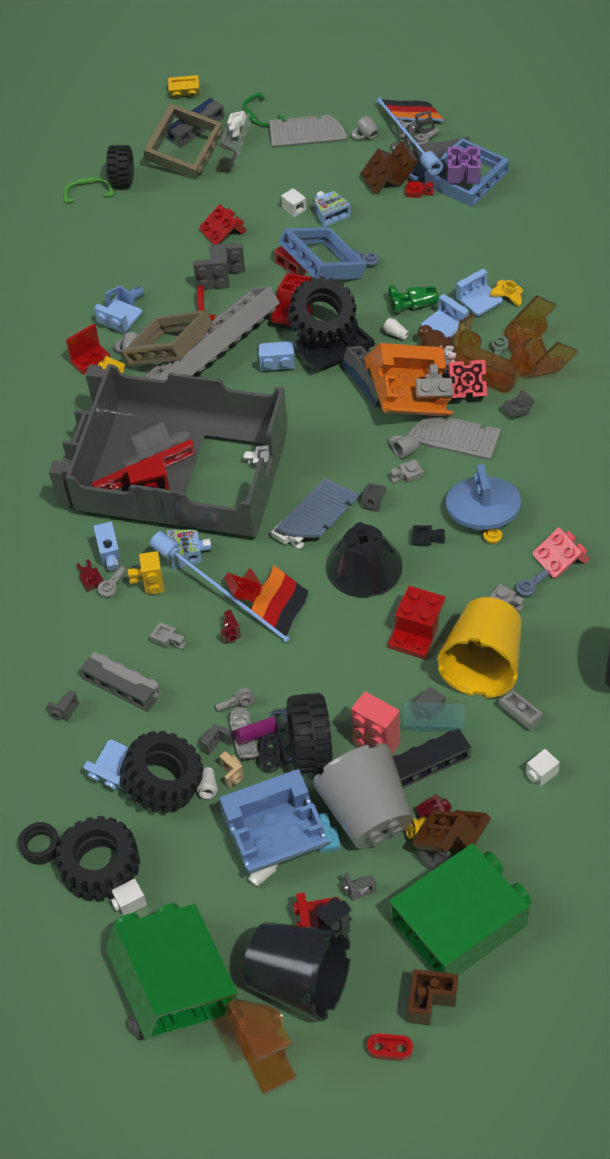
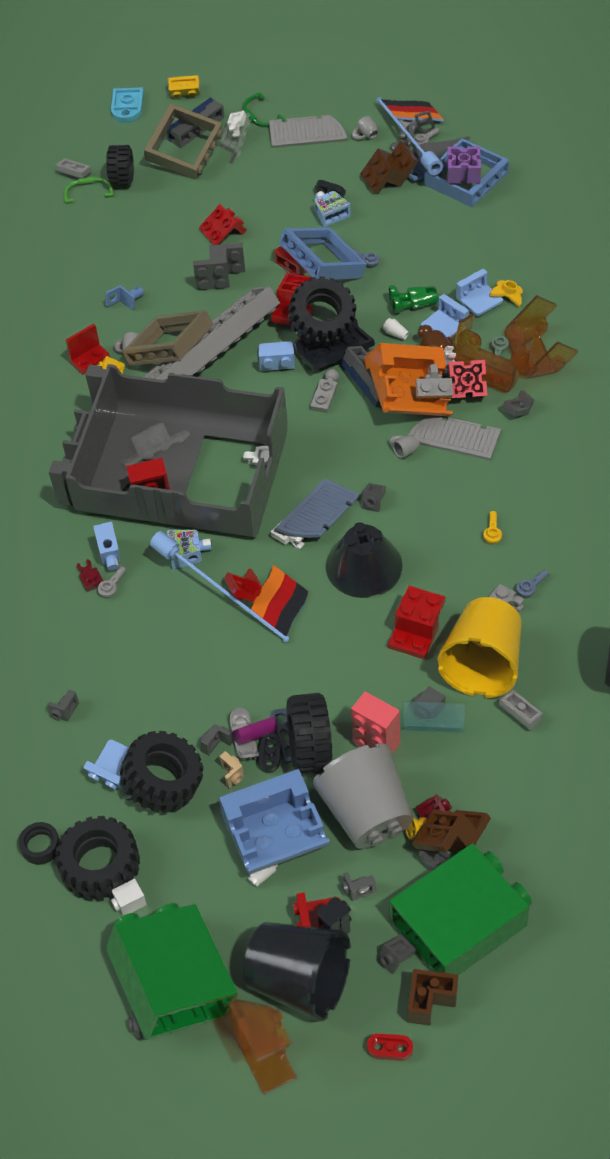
(73, 168): none -> light grey plate
(118, 315): light blue bracket -> none
(120, 681): dark grey piece -> none
(128, 102): none -> medium azure tile
(149, 573): yellow brick -> none
(165, 634): light grey plate -> none
(169, 457): red tile -> none
(200, 301): red piece -> none
(208, 787): white cone -> none
(225, 165): clear smoke plate -> none
(232, 629): dark red bracket -> none
(243, 698): light grey plate -> none
(293, 202): white brick -> none
(325, 392): none -> light grey plate
(327, 187): none -> black plate
(330, 833): medium azure plate -> none
(396, 952): none -> dark grey bracket
(408, 471): light grey plate -> none
(417, 189): red plate -> none
(424, 535): black plate -> none
(432, 757): black brick -> none
(483, 501): medium blue bracket -> none
(542, 768): white brick -> none
(560, 552): coral bracket -> none

